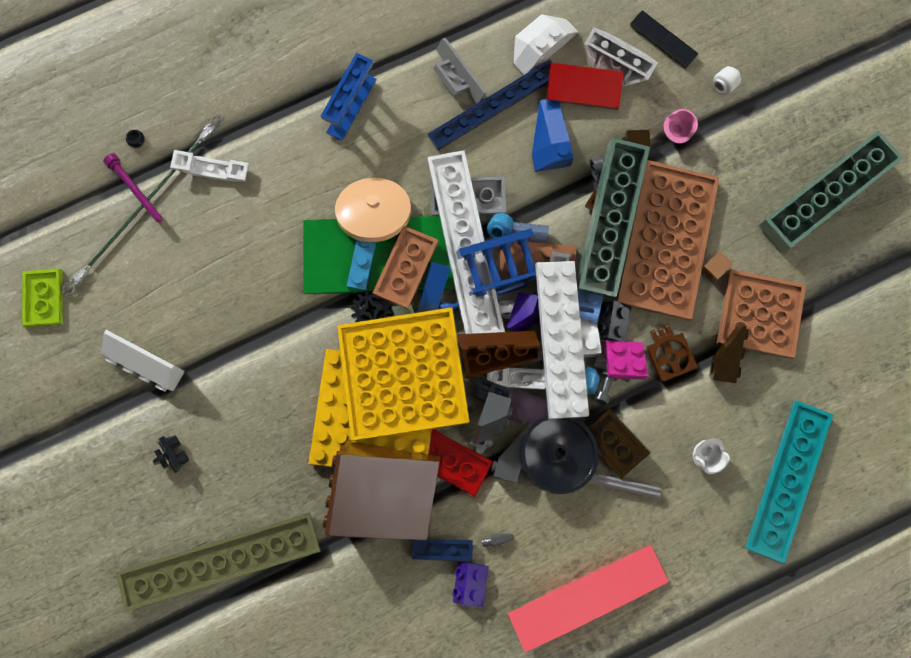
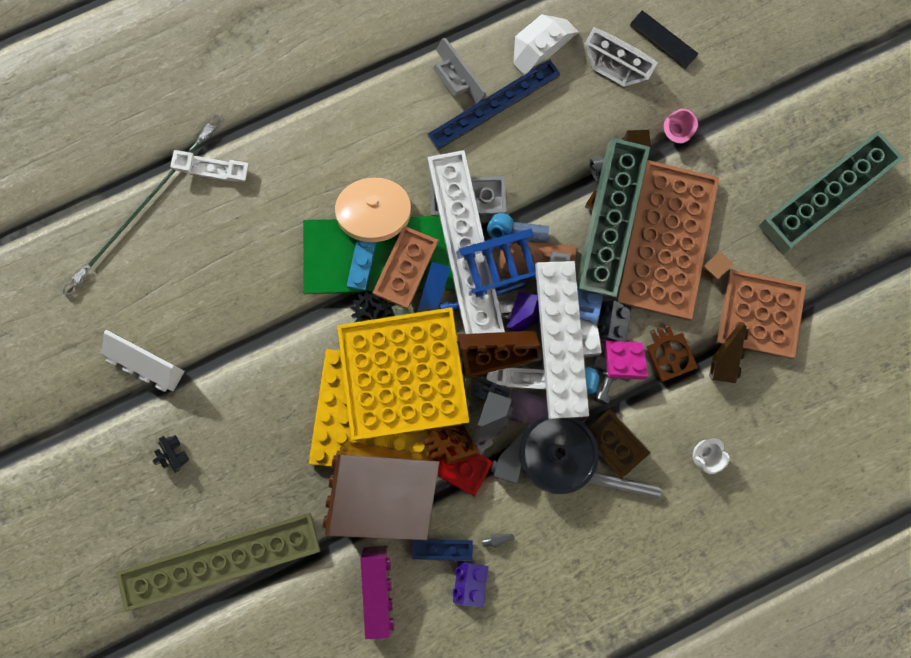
(42, 298): lime tile -> none
(113, 163): magenta piece -> none
(135, 138): black plate -> none
(349, 97): blue fence -> none
(375, 591): none -> magenta wedge
(440, 446): none -> reddish brown piece
(551, 139): blue wedge -> none
(584, 86): red tile -> none
(587, 598): coral slope -> none
(727, 80): white head -> none
(788, 482): teal plate -> none

